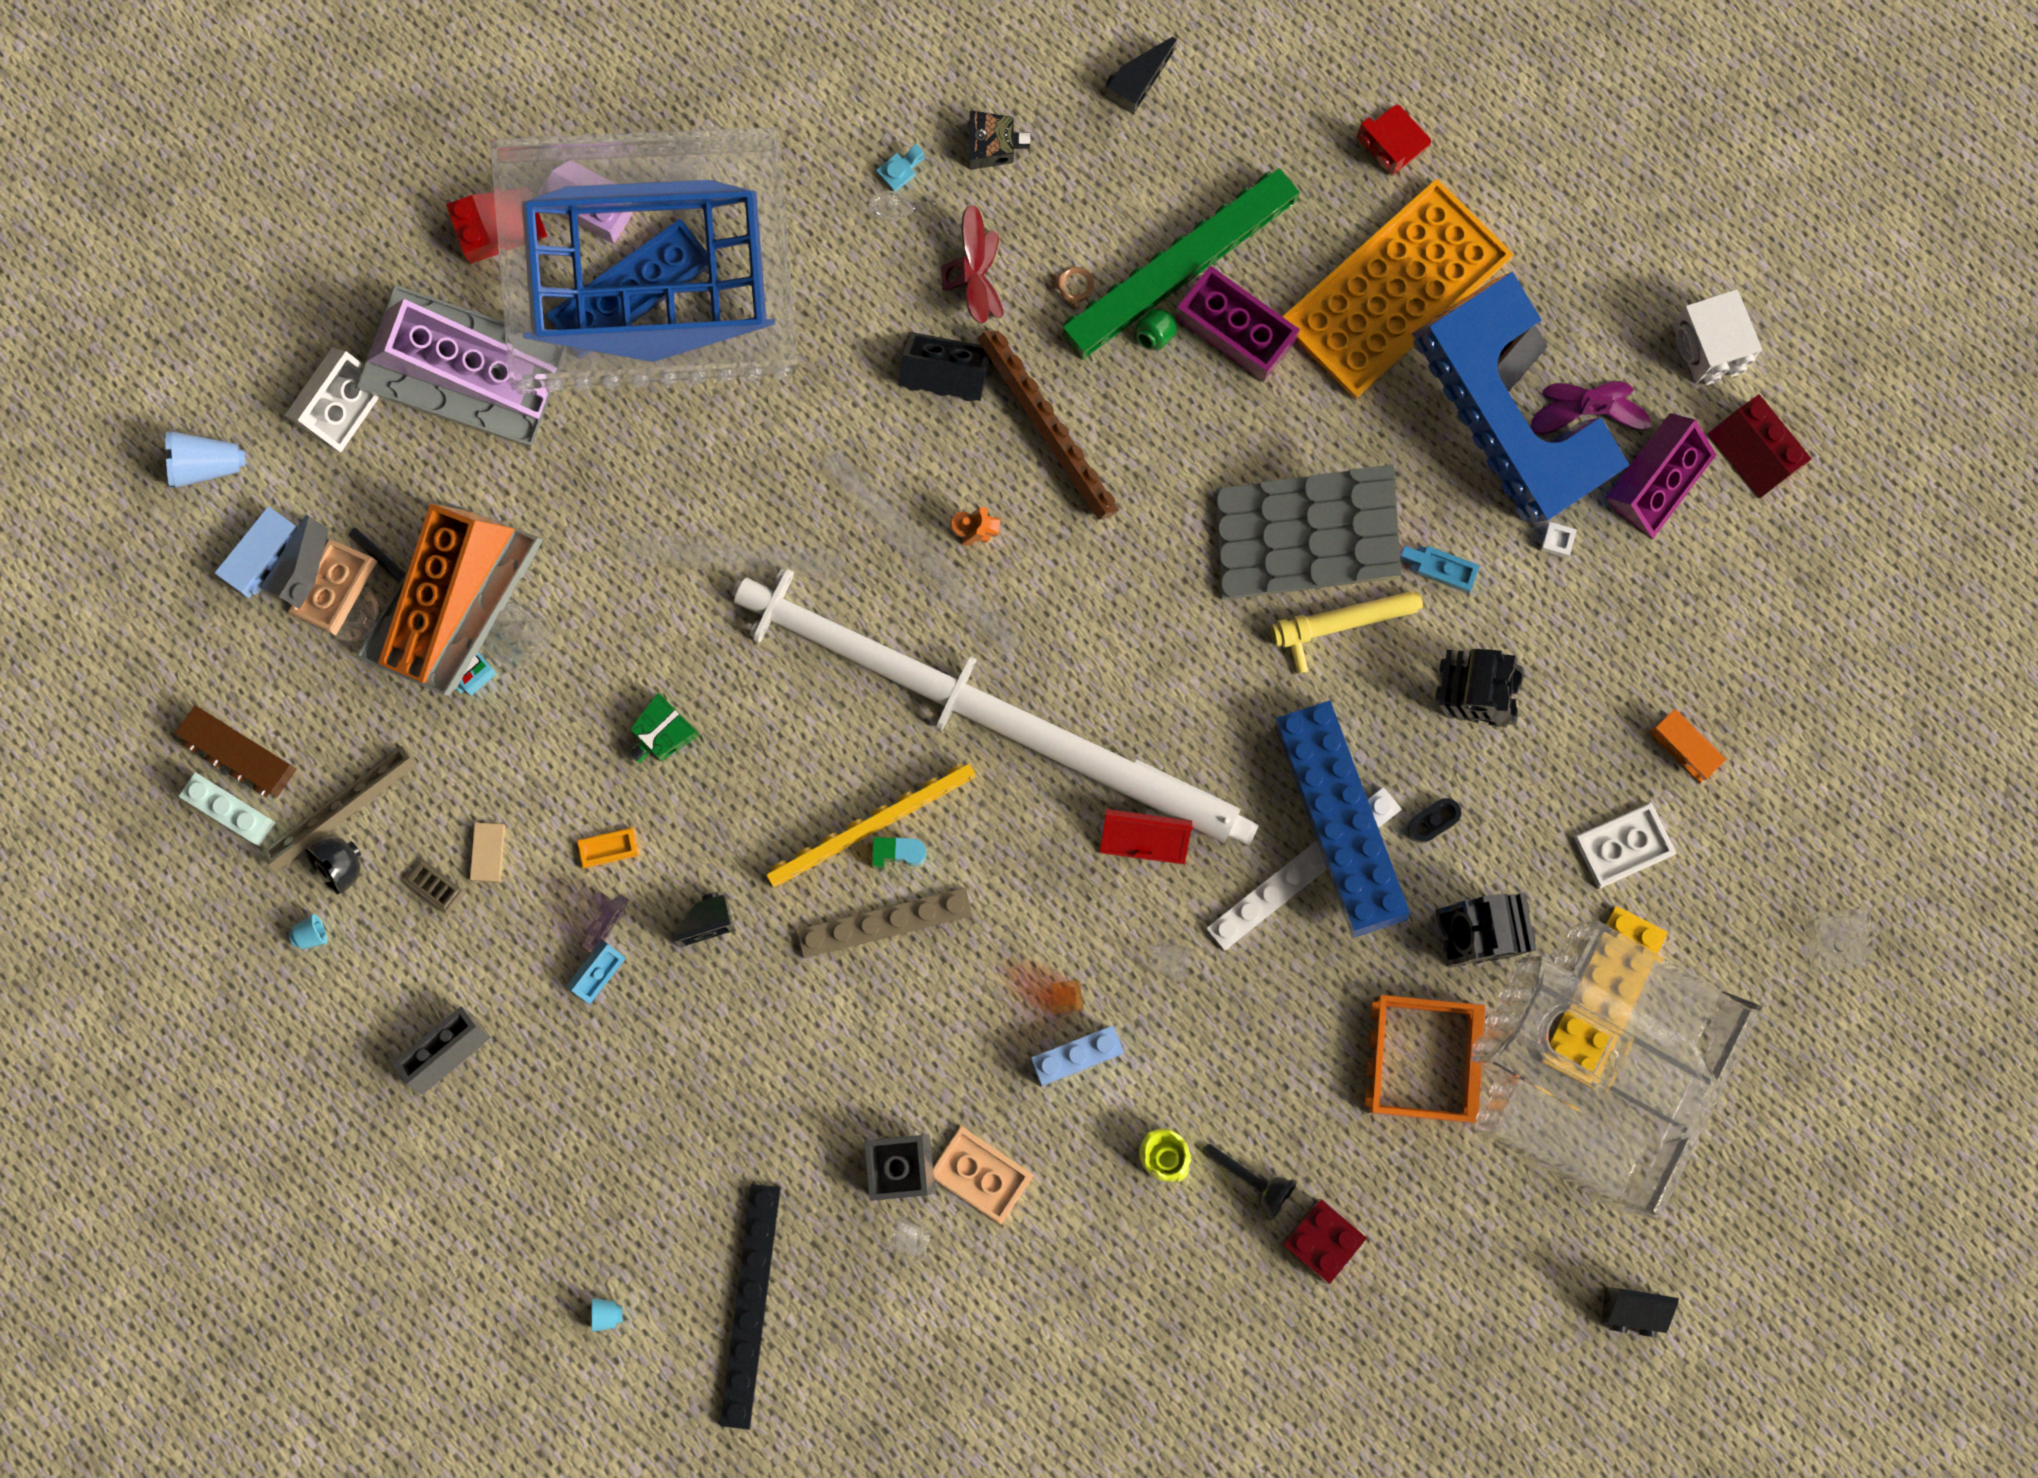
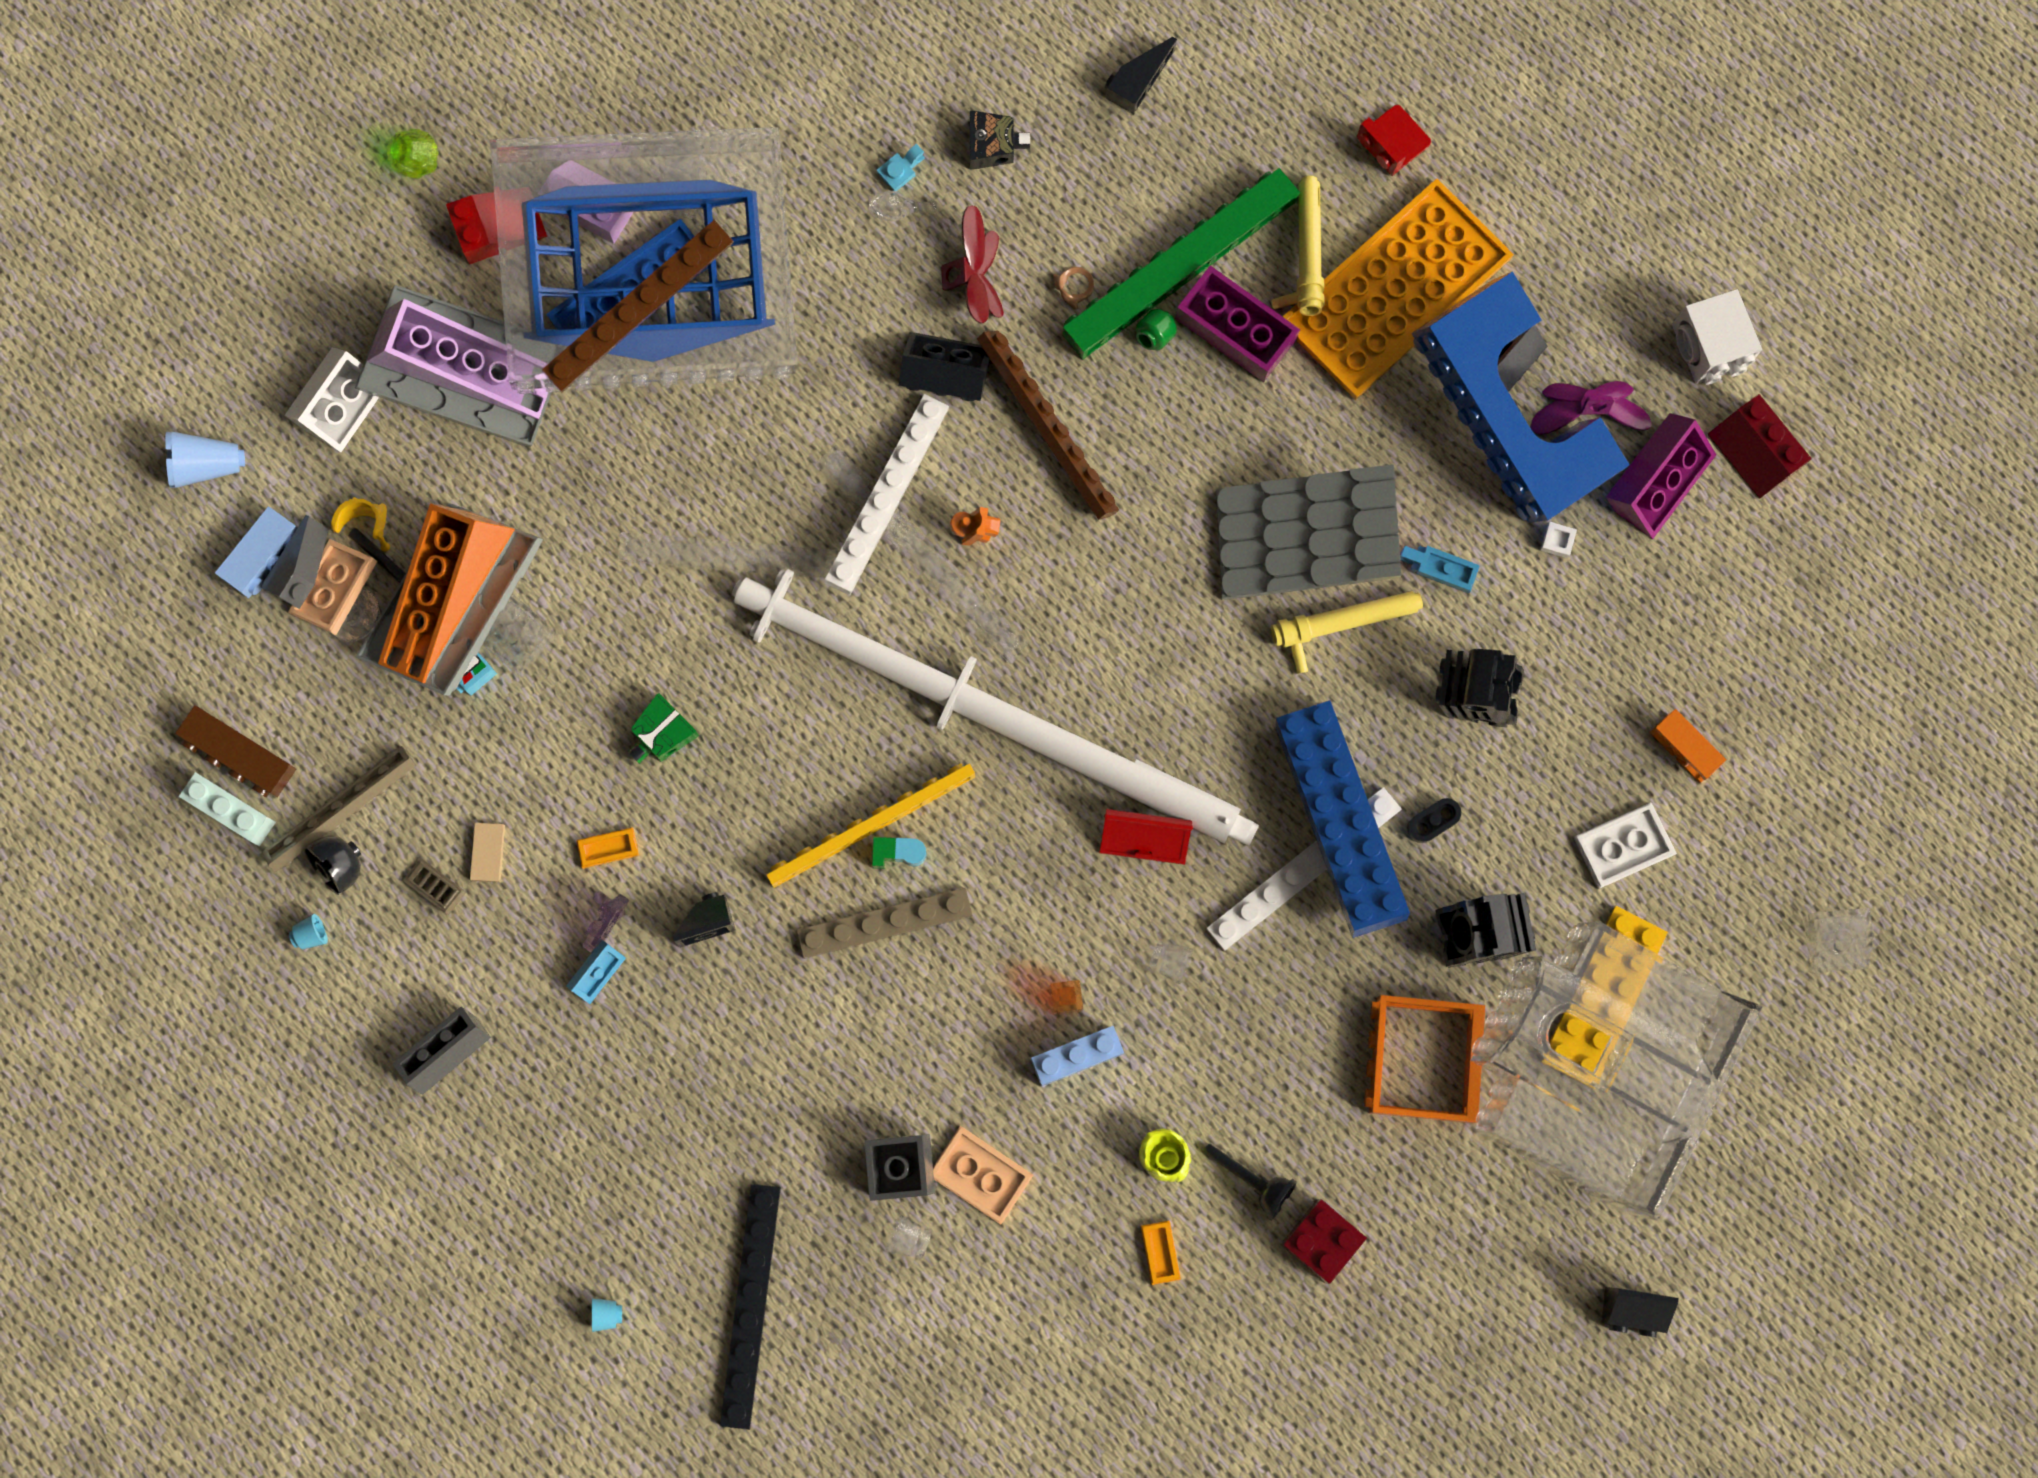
(361, 507): none -> yellow helmet
(412, 153): none -> clear neon green hair
(637, 306): none -> reddish brown plate
(886, 495): none -> white plate
(1160, 1252): none -> light orange tile
(1310, 283): none -> light yellow cylinder

